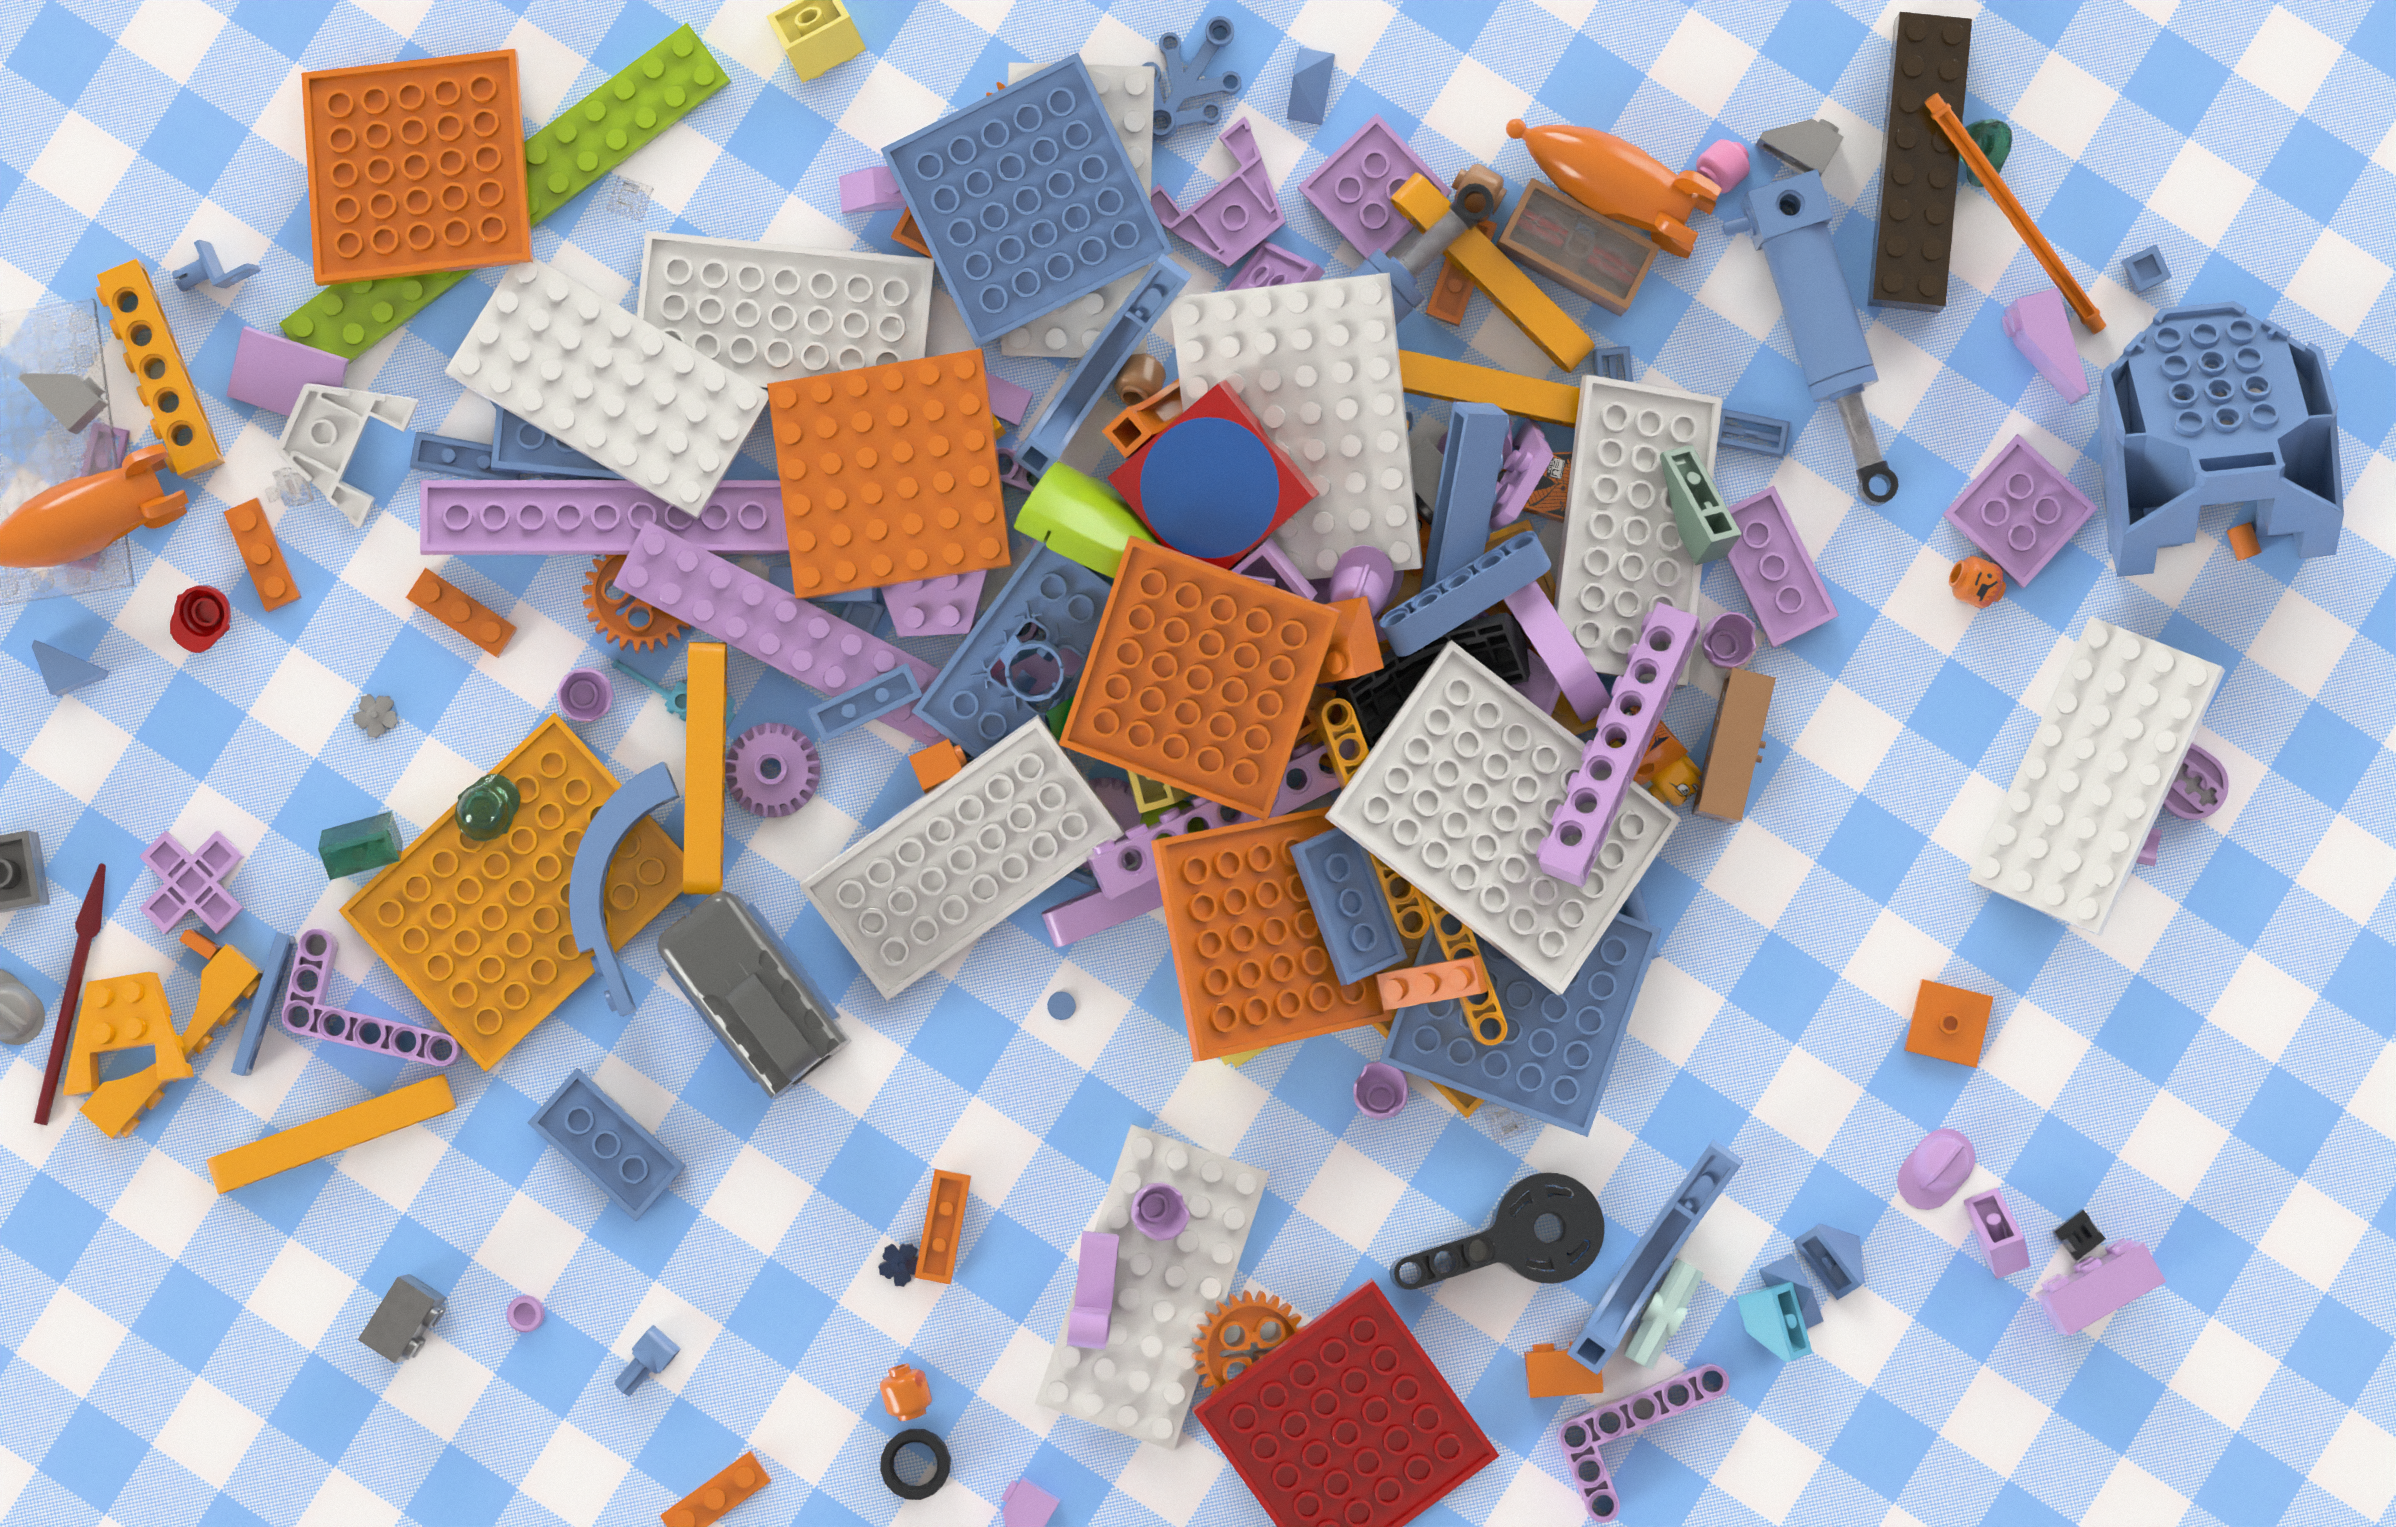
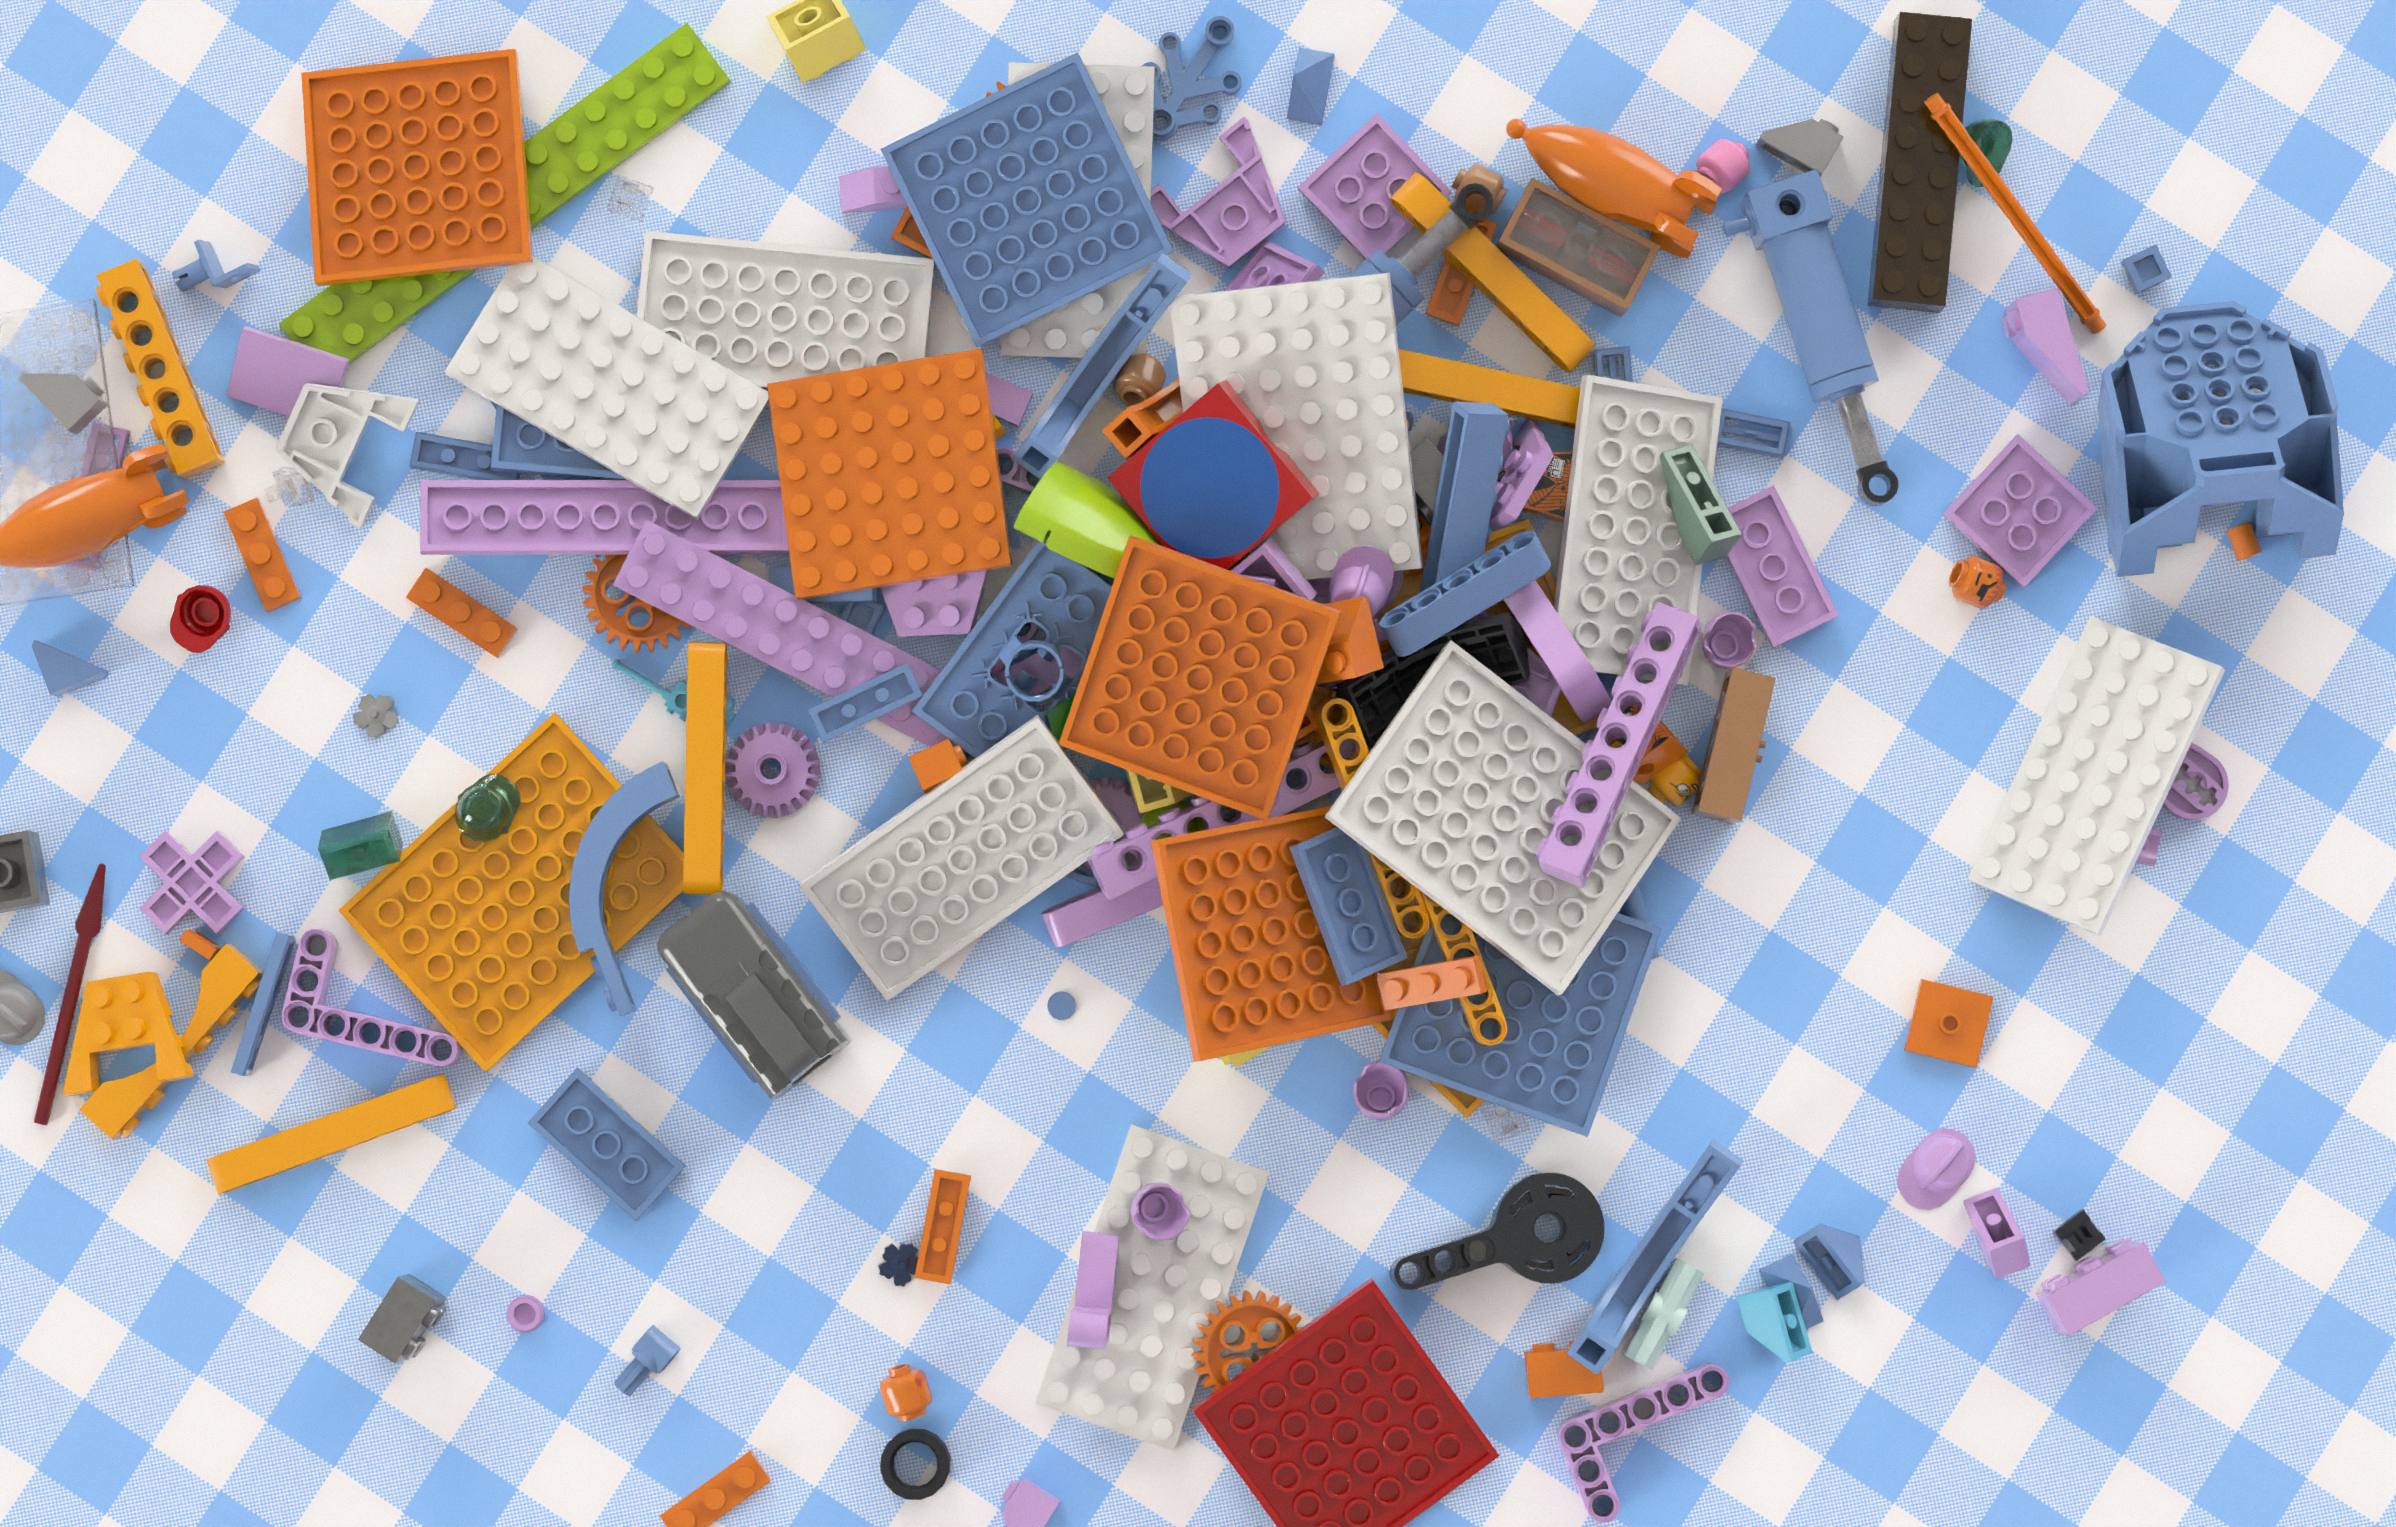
(585, 694): lavender hair -> none

